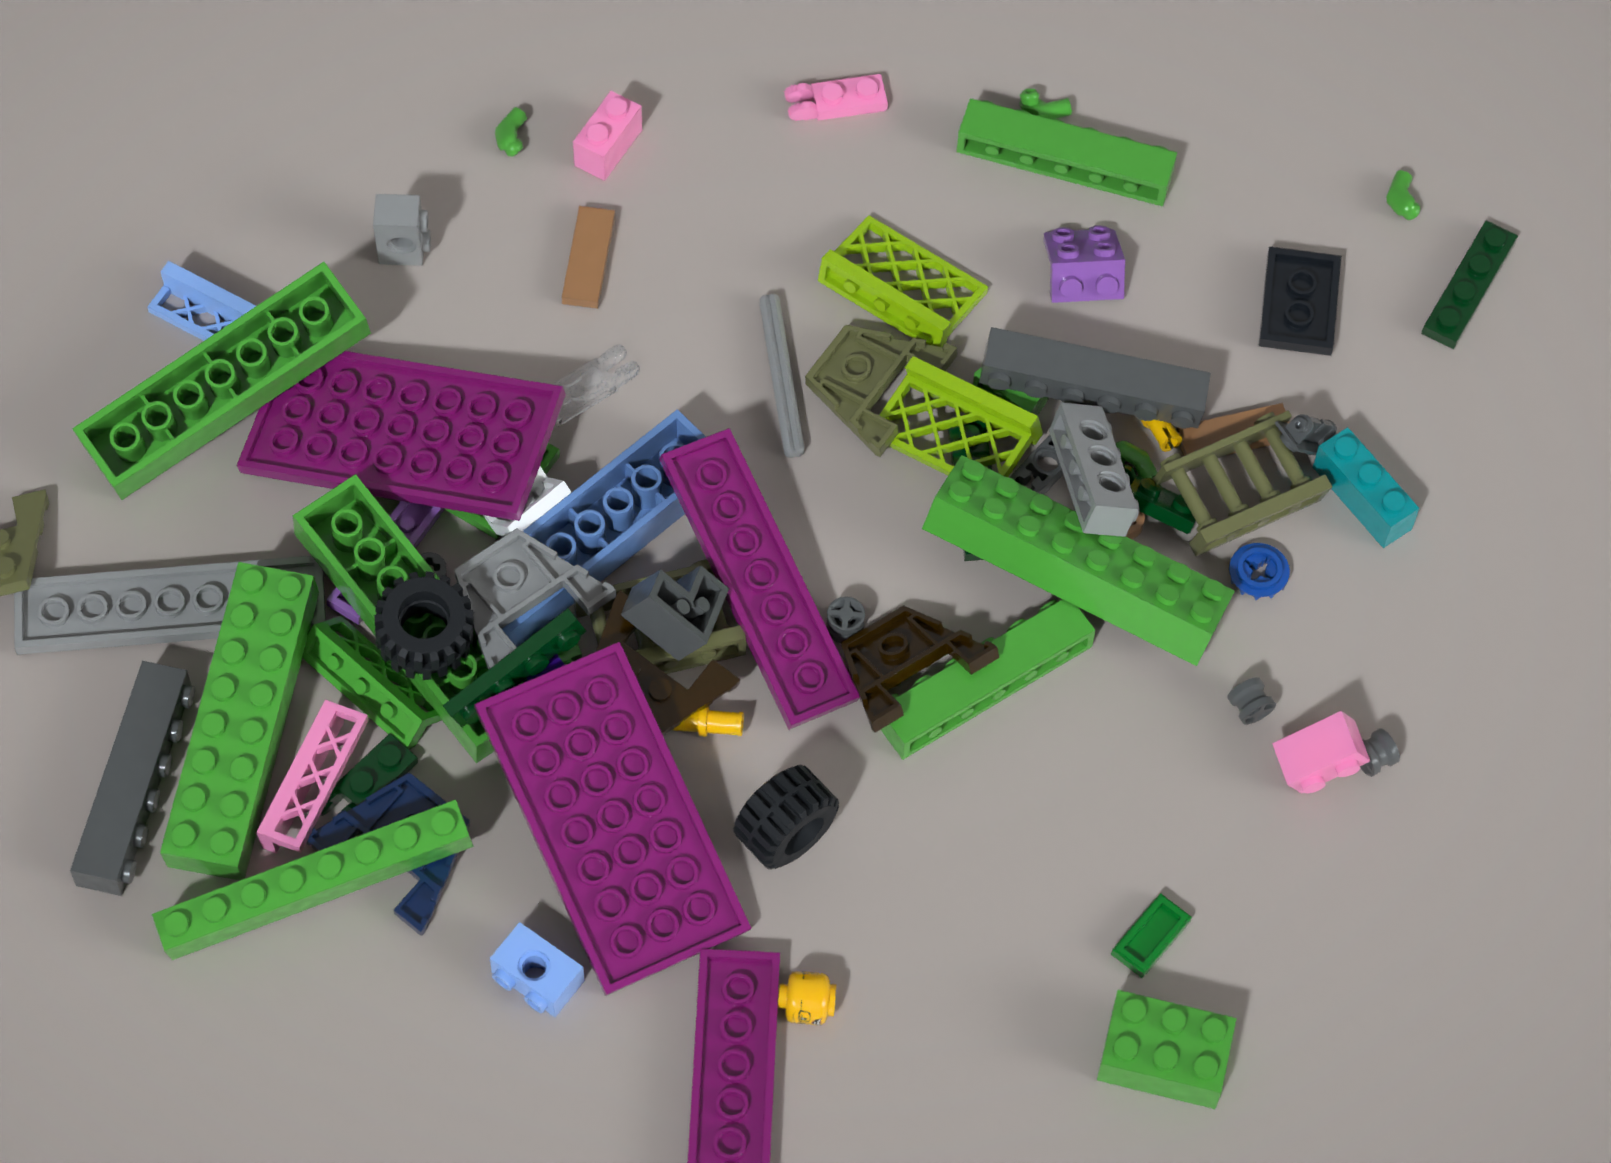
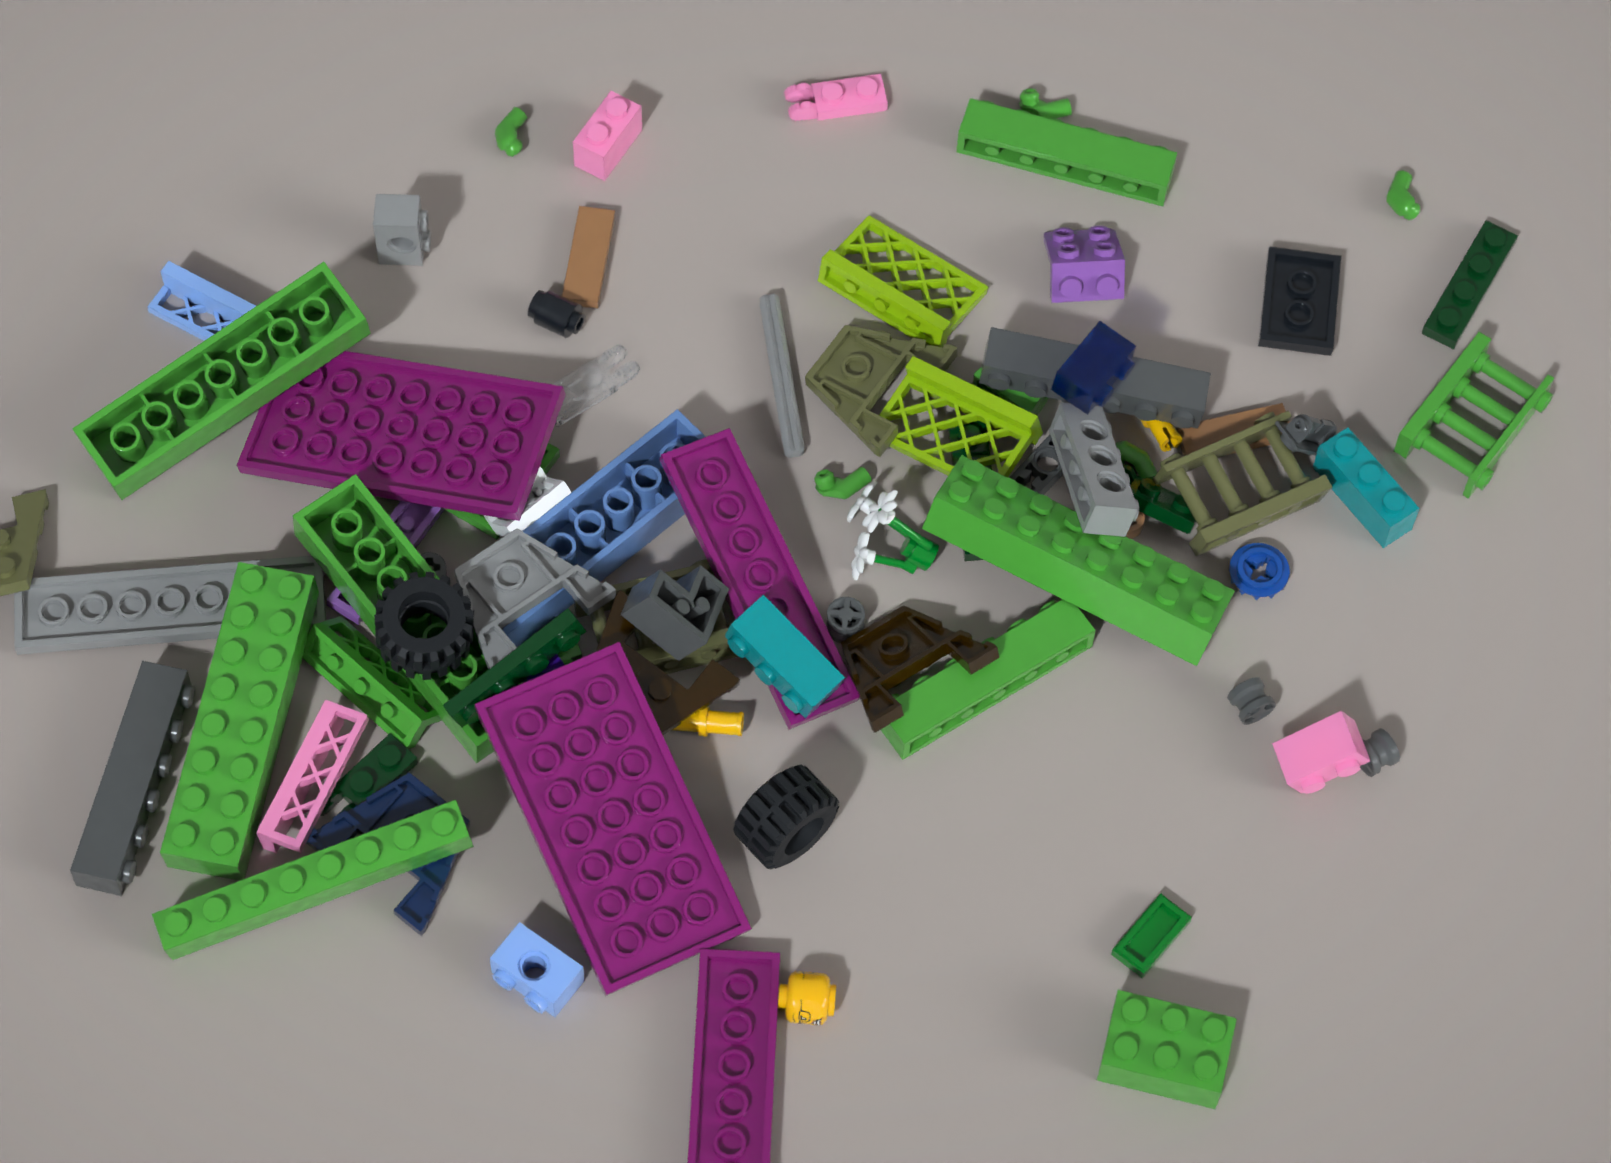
(556, 313): none -> black brick
(783, 657): none -> teal brick
(841, 488): none -> bright green arm
(916, 548): none -> plant
(1094, 368): none -> clear blue brick
(1457, 384): none -> bright green fence

